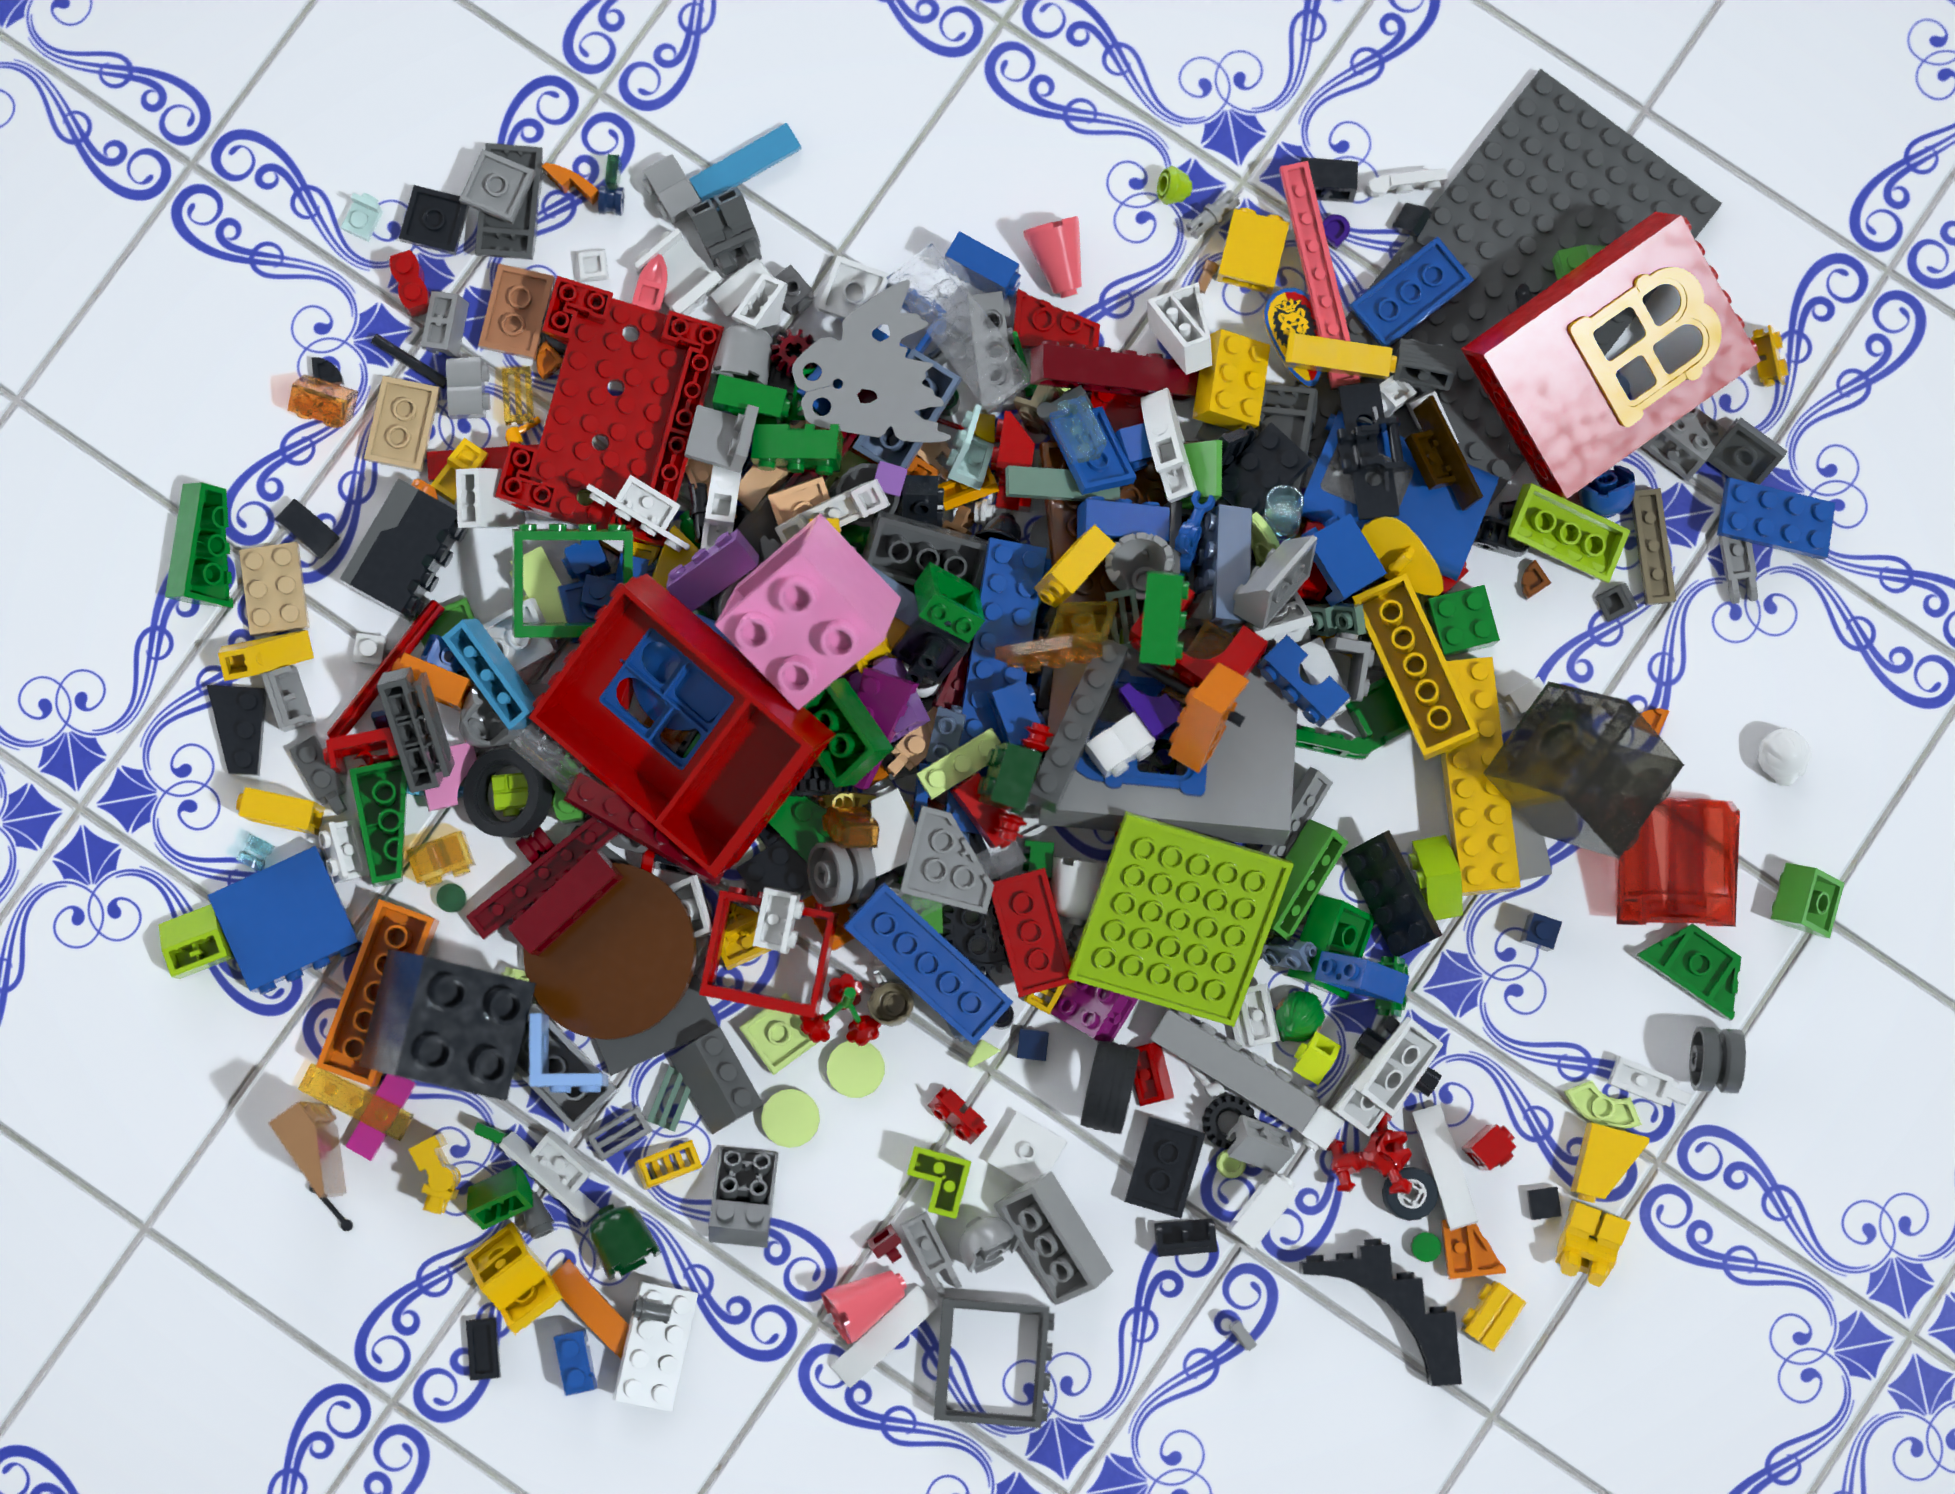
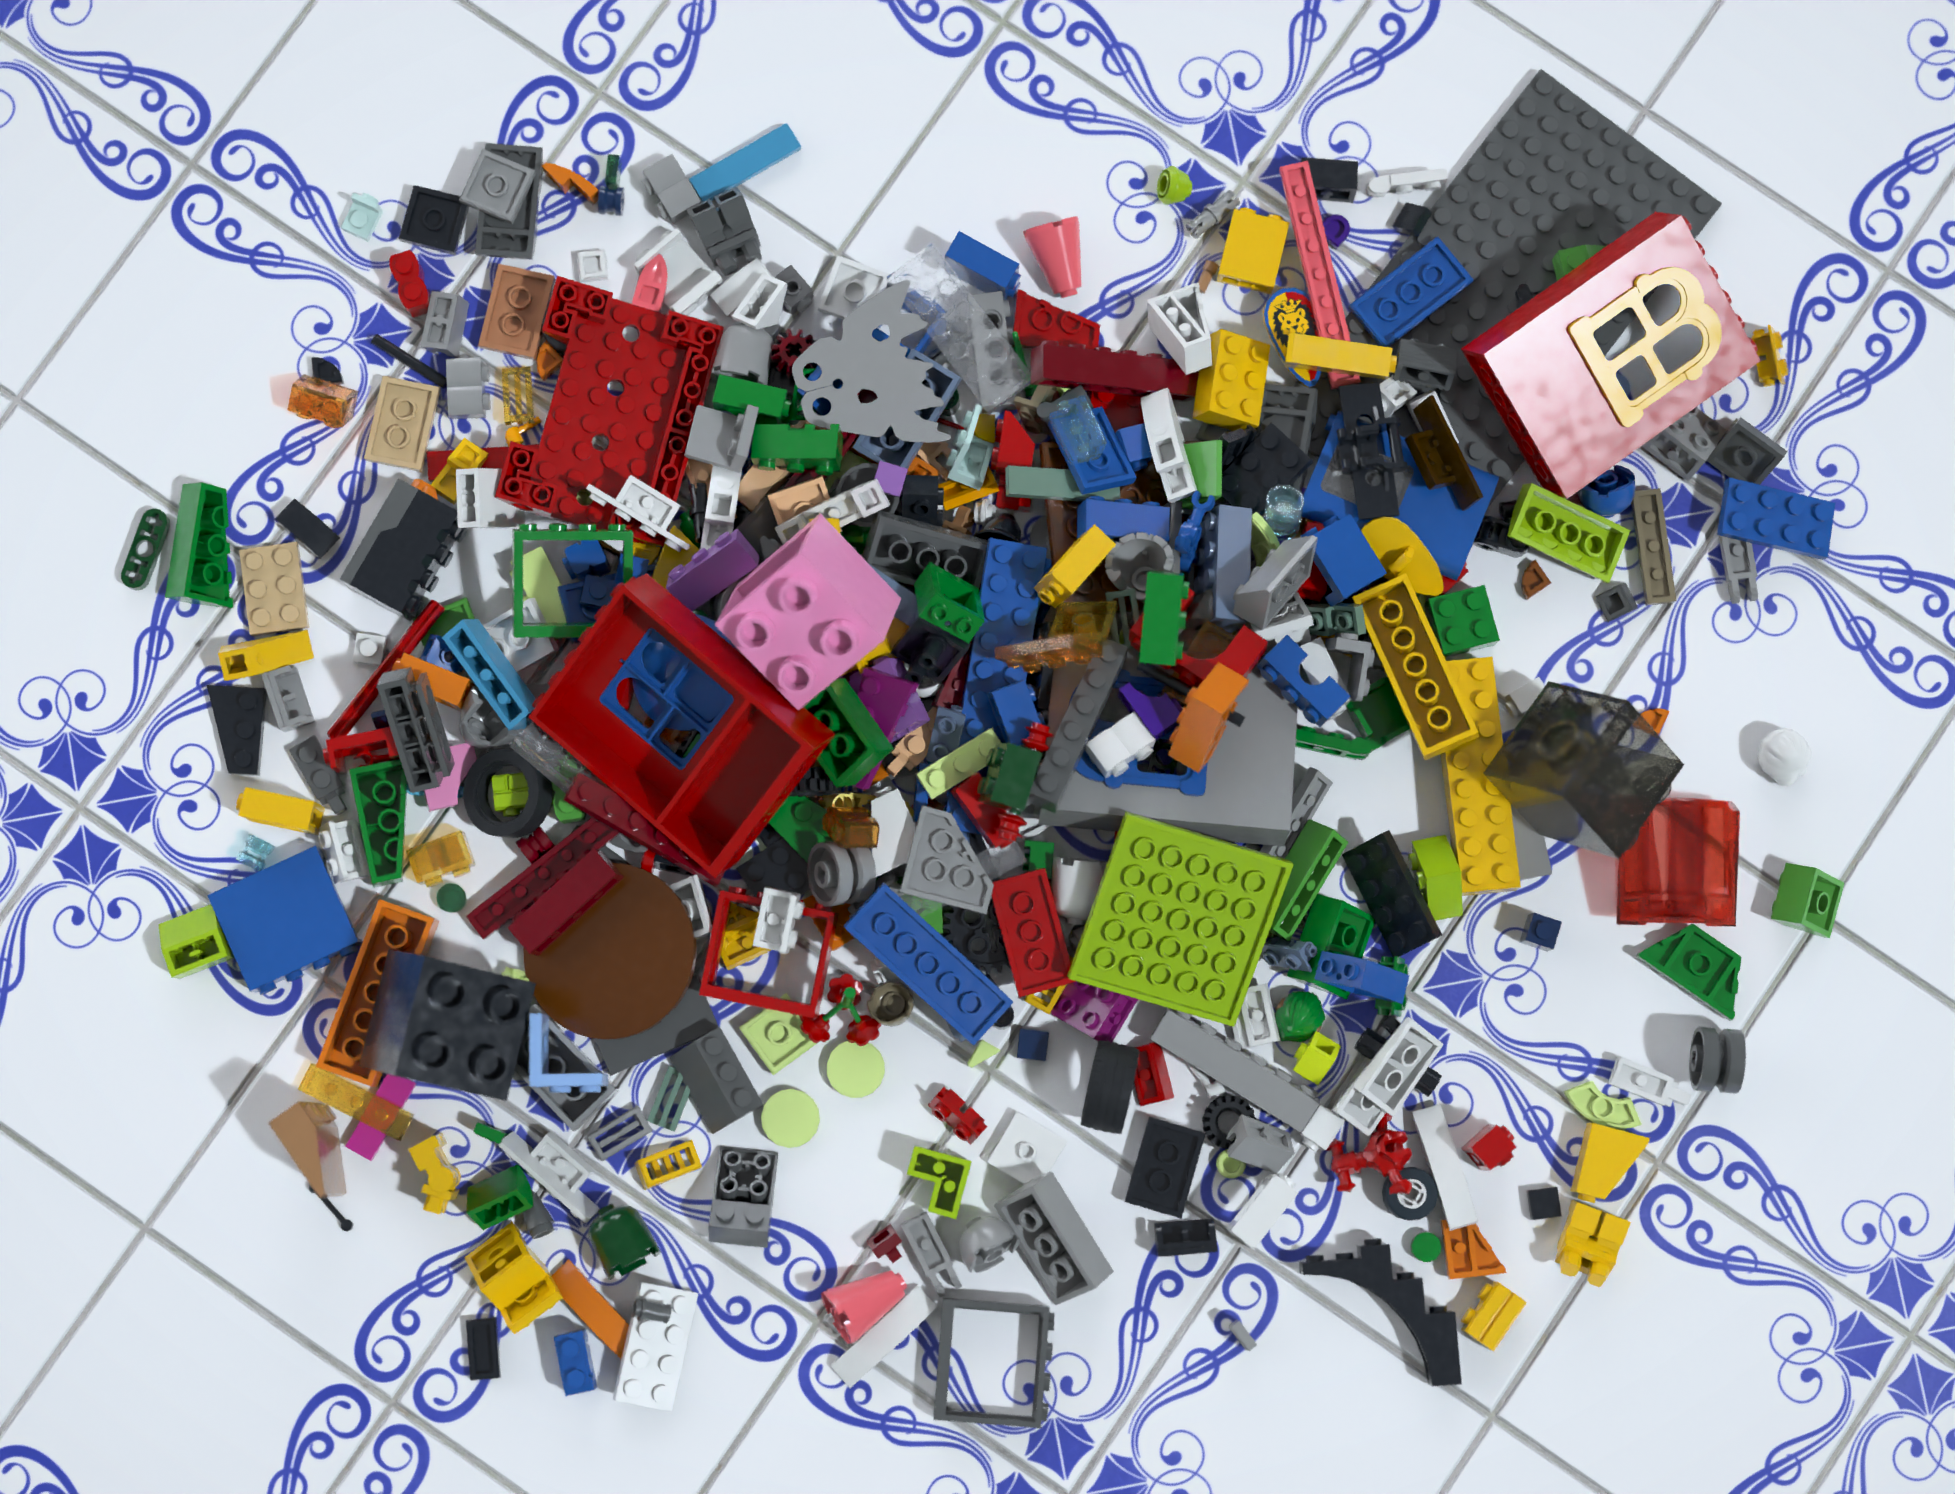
(159, 531): none -> dark green beam

